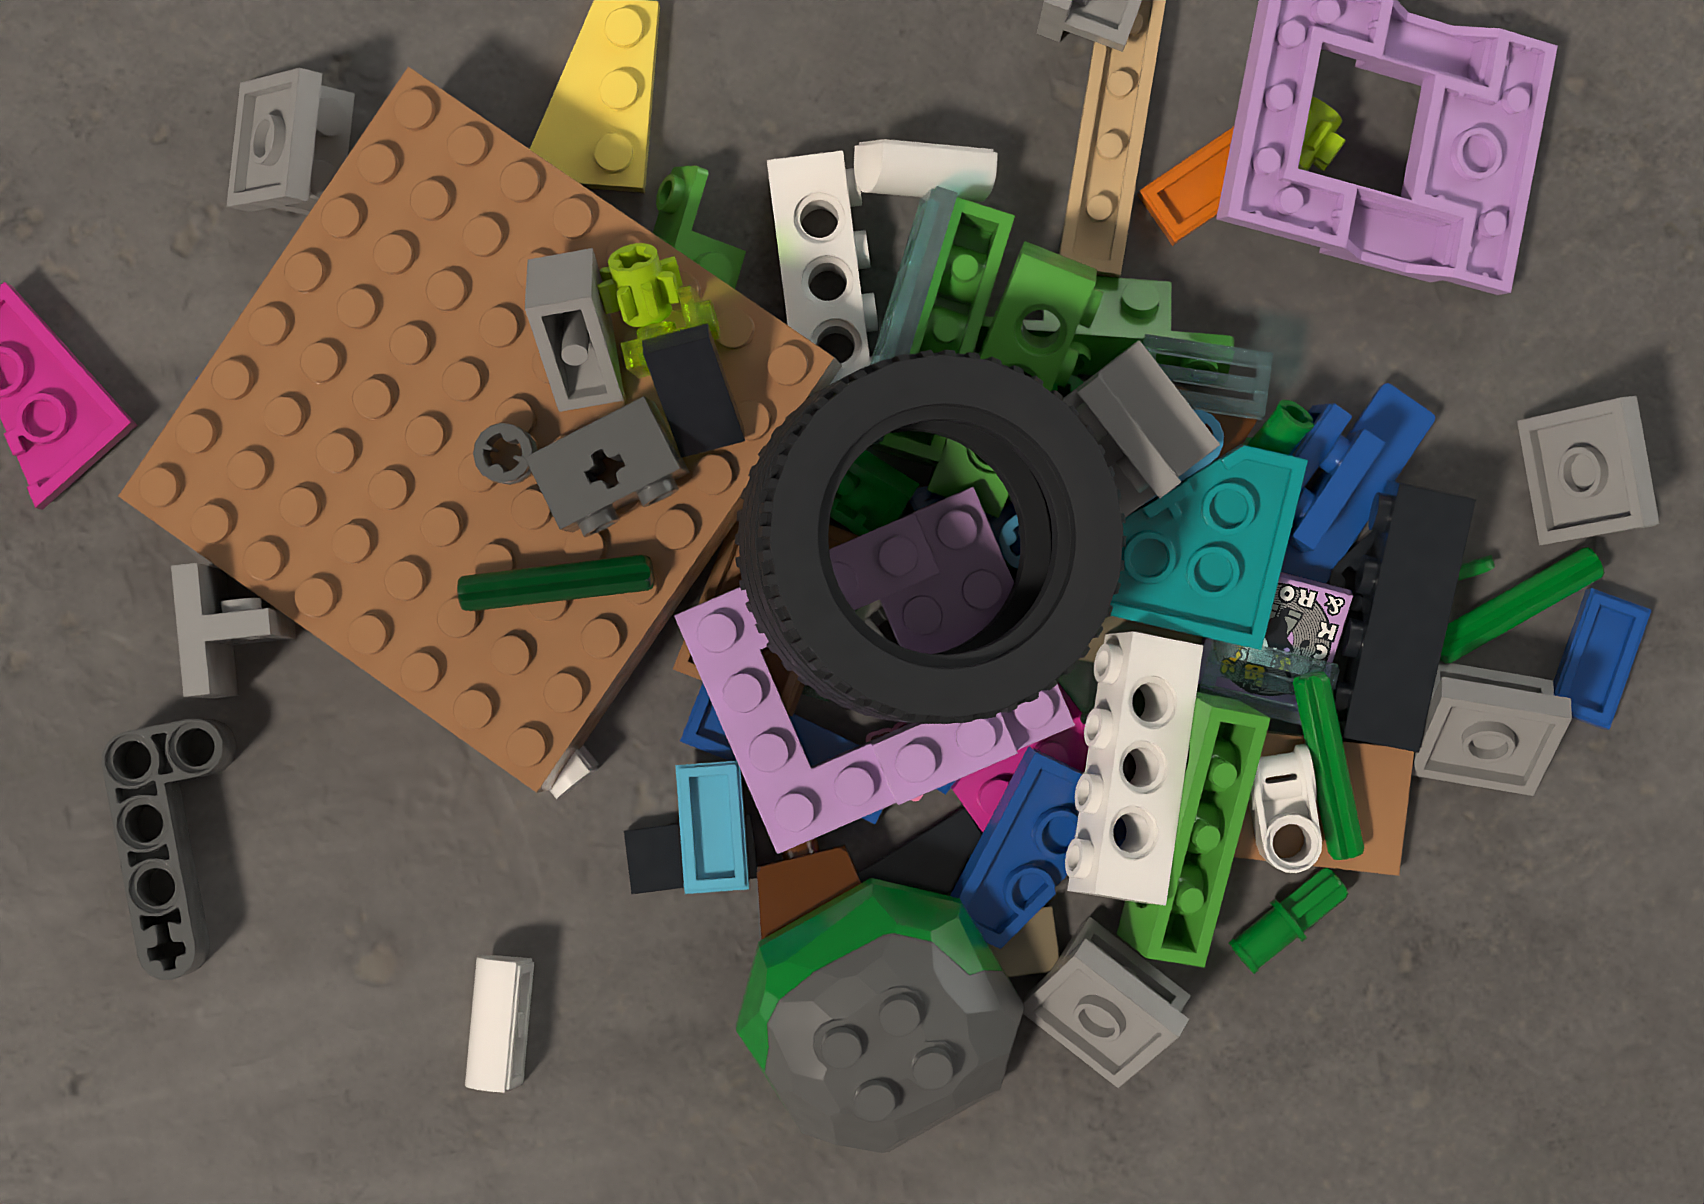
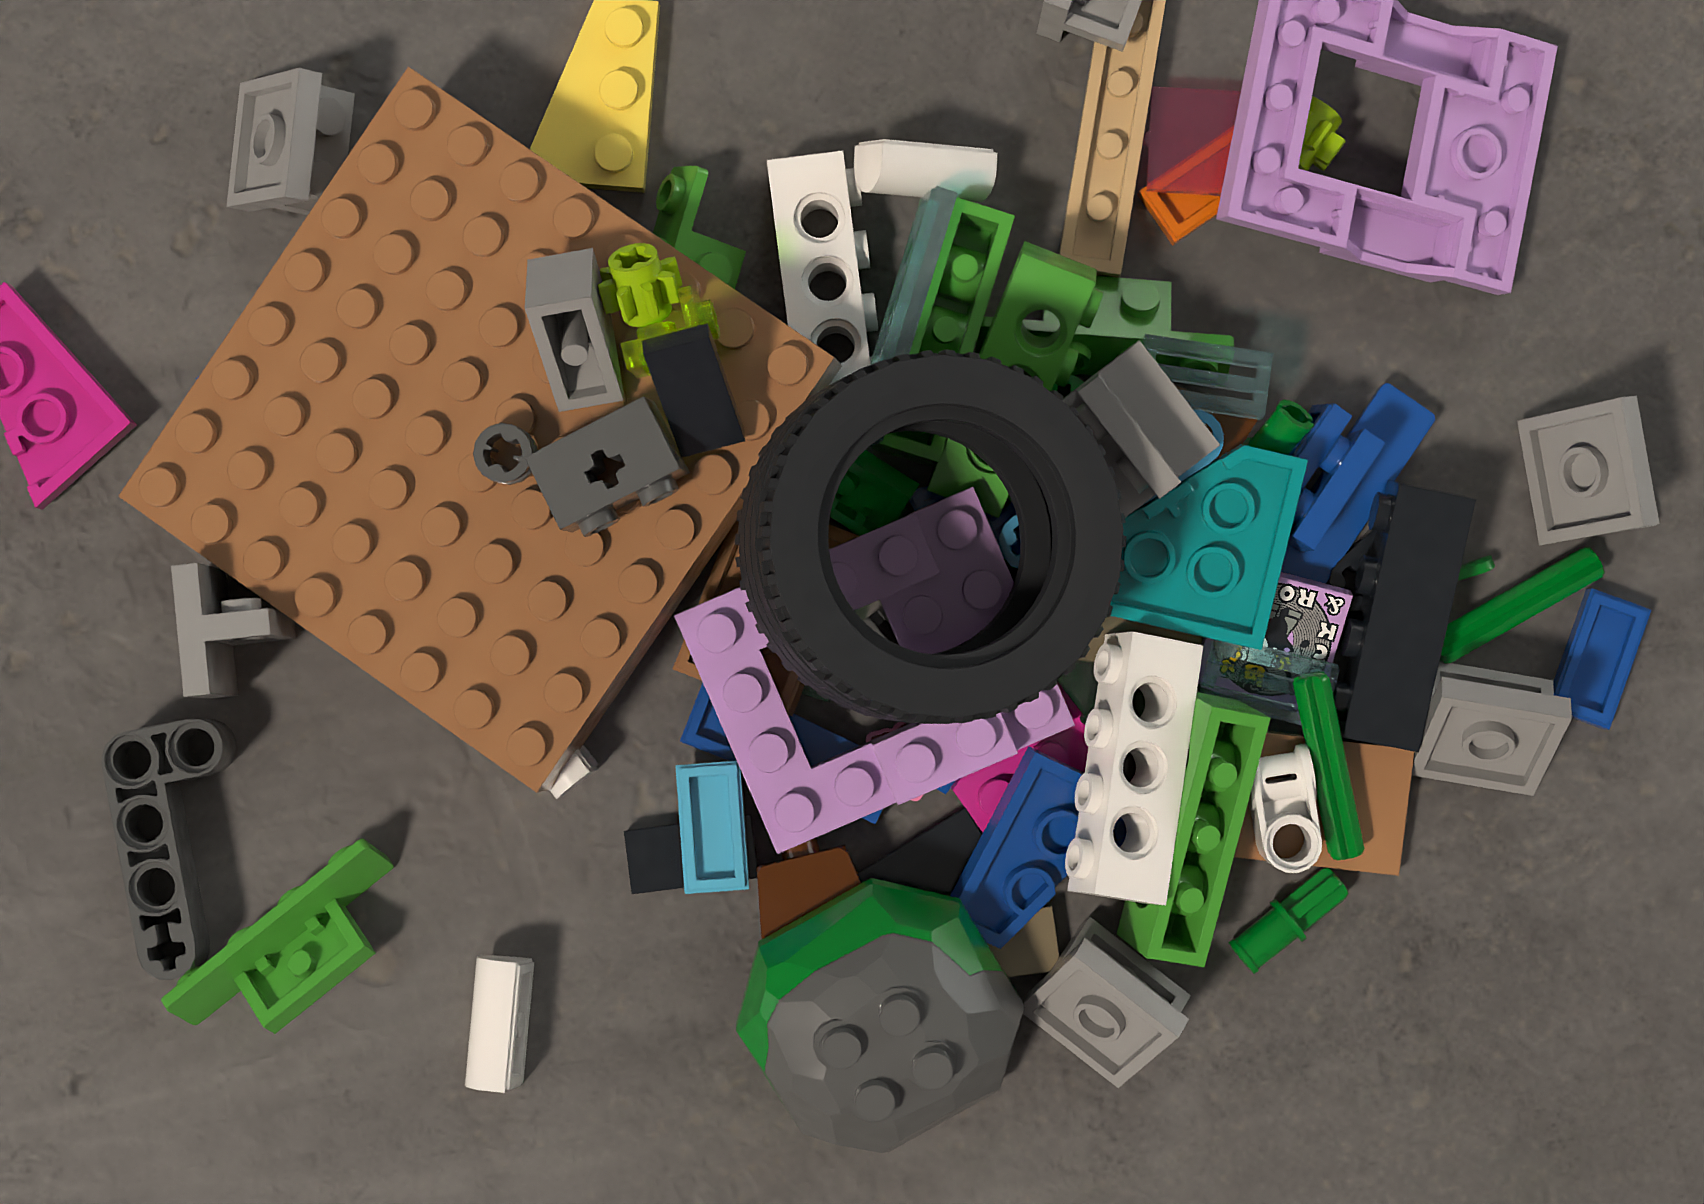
(292, 950): none -> bright green bracket
(555, 583): dark green axle -> none
(1189, 139): none -> clear pink piece

